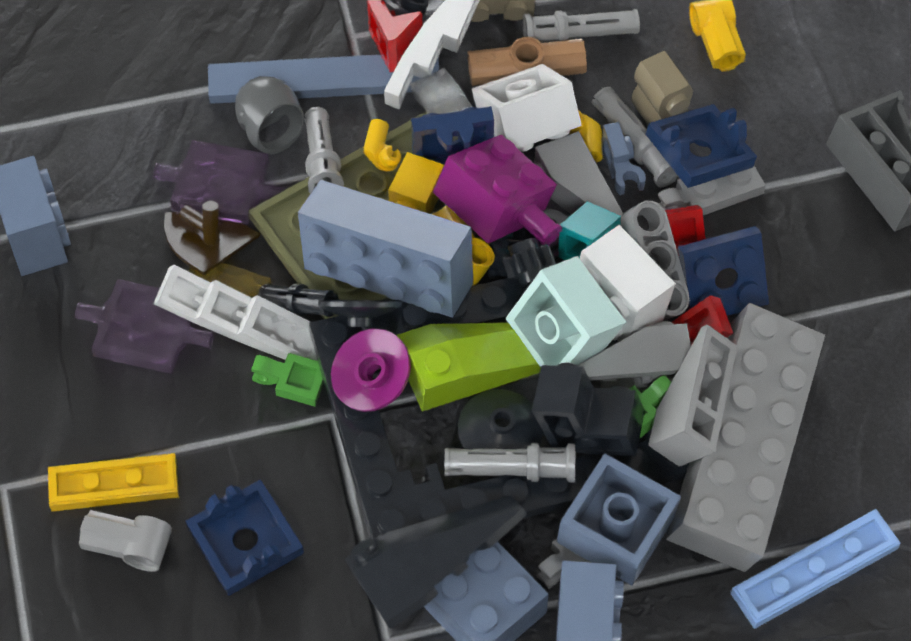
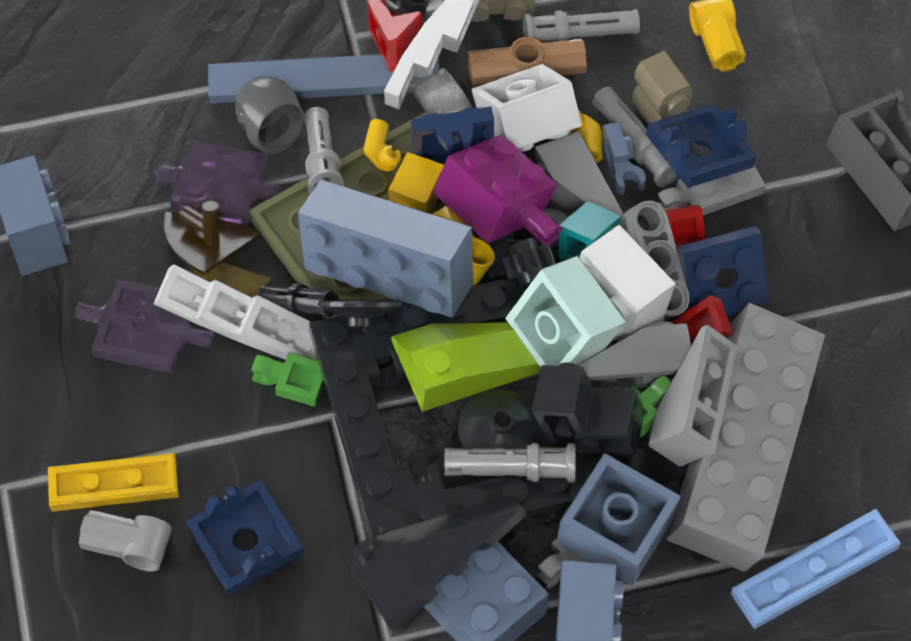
(357, 362): magenta dish -> none

